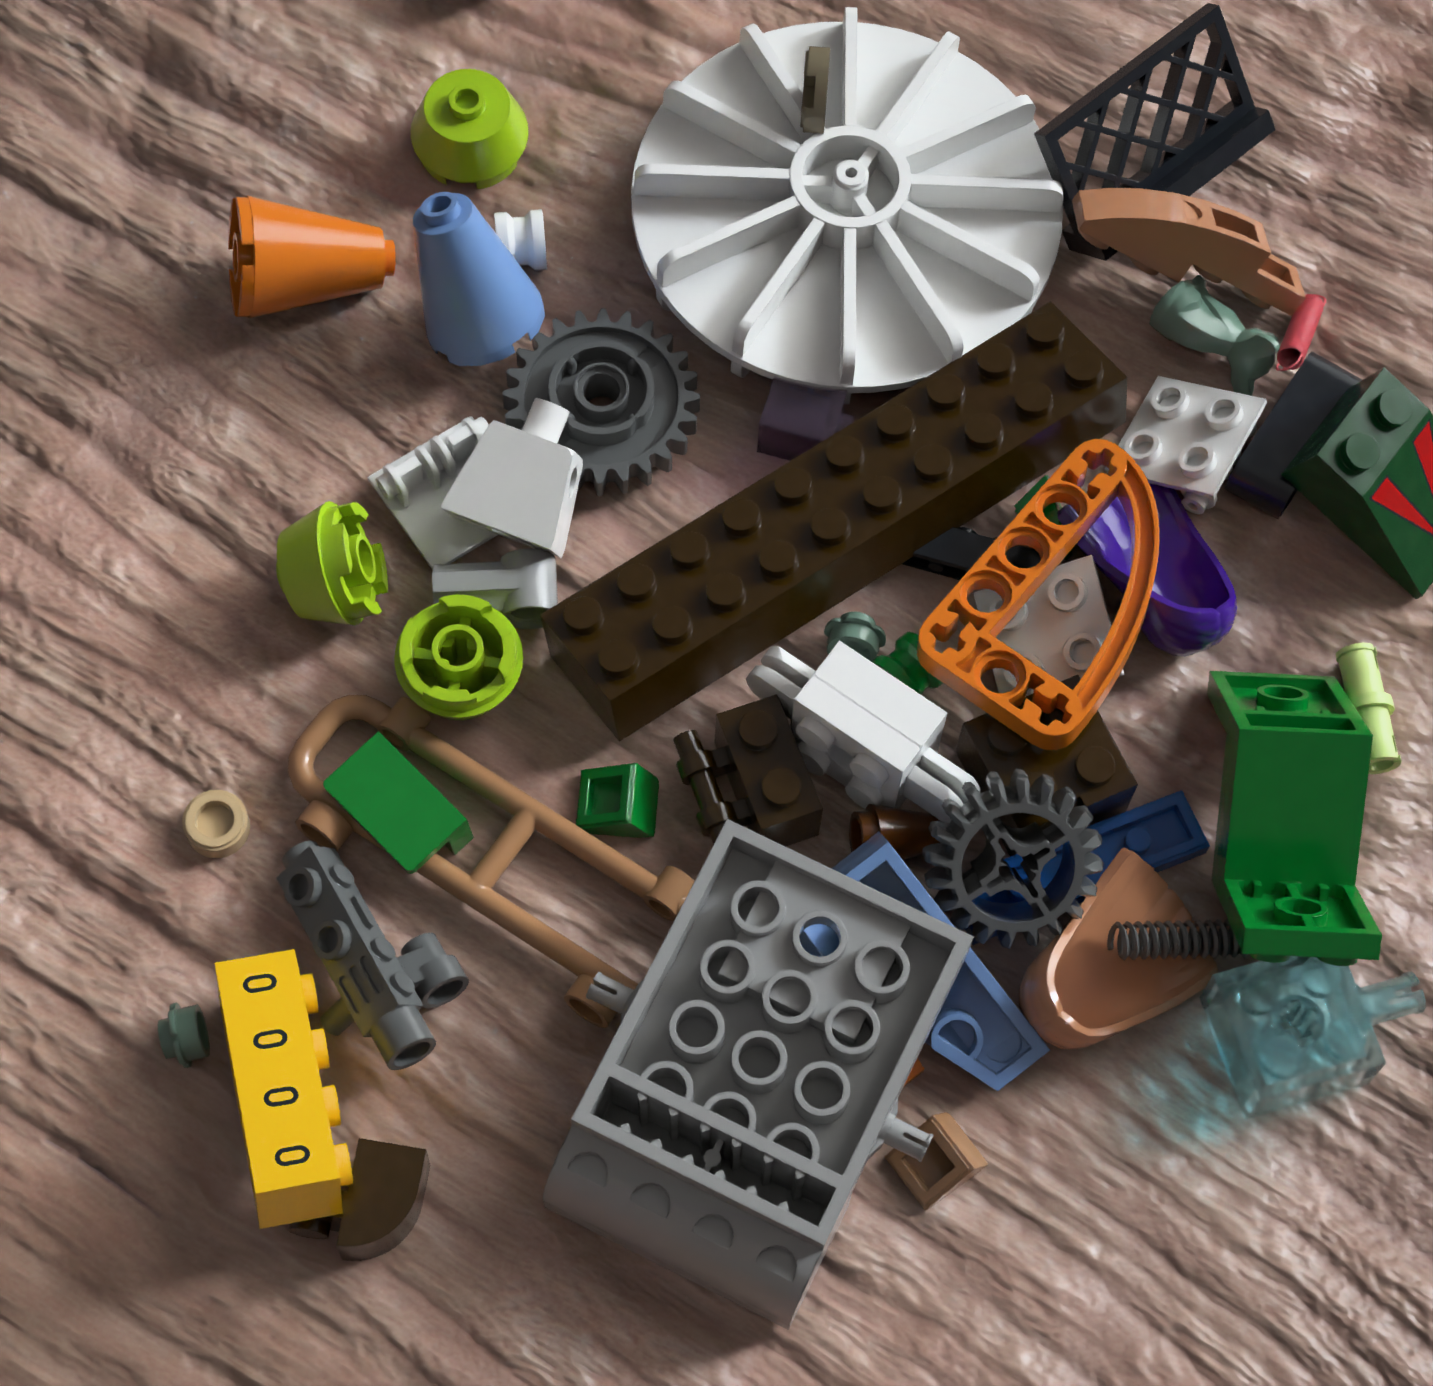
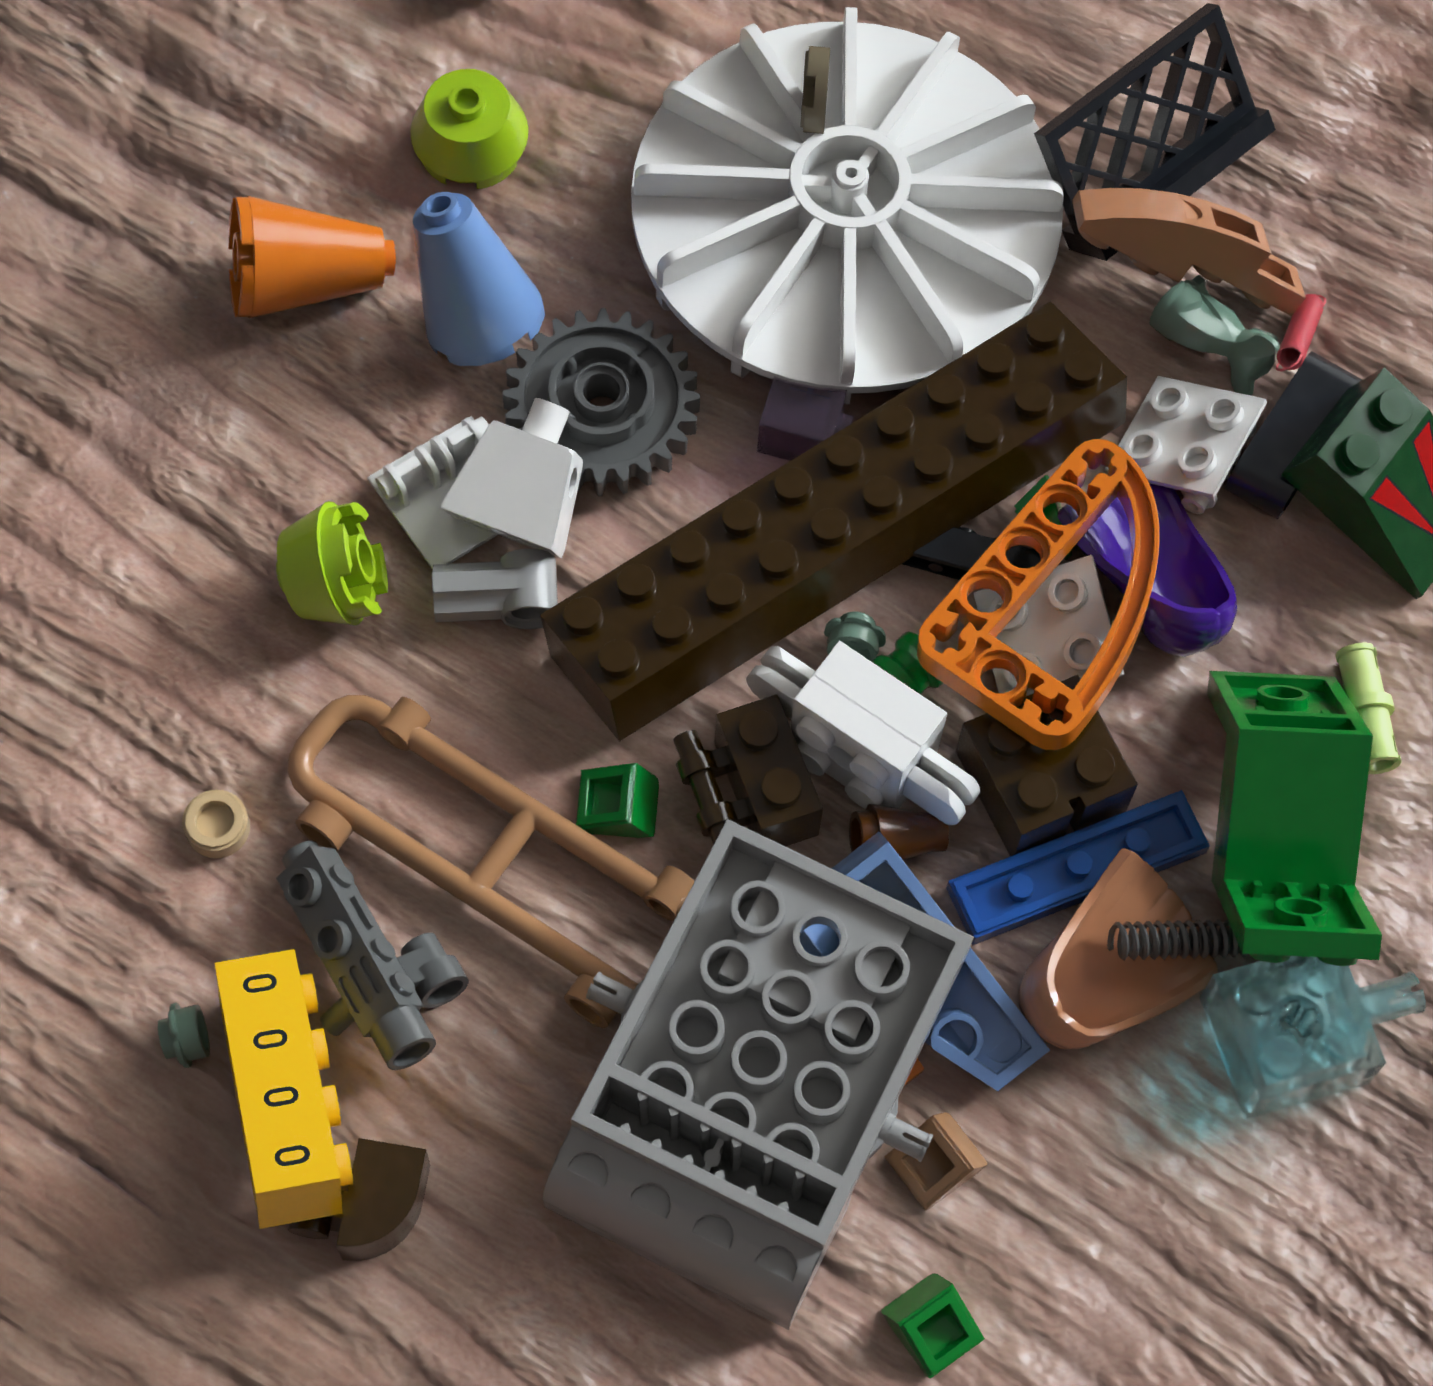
(397, 805): green panel -> none
(458, 657): lime cone -> none
(523, 237): white wheel -> none
(933, 1324): none -> green slope
(1033, 843): dark grey gear -> none

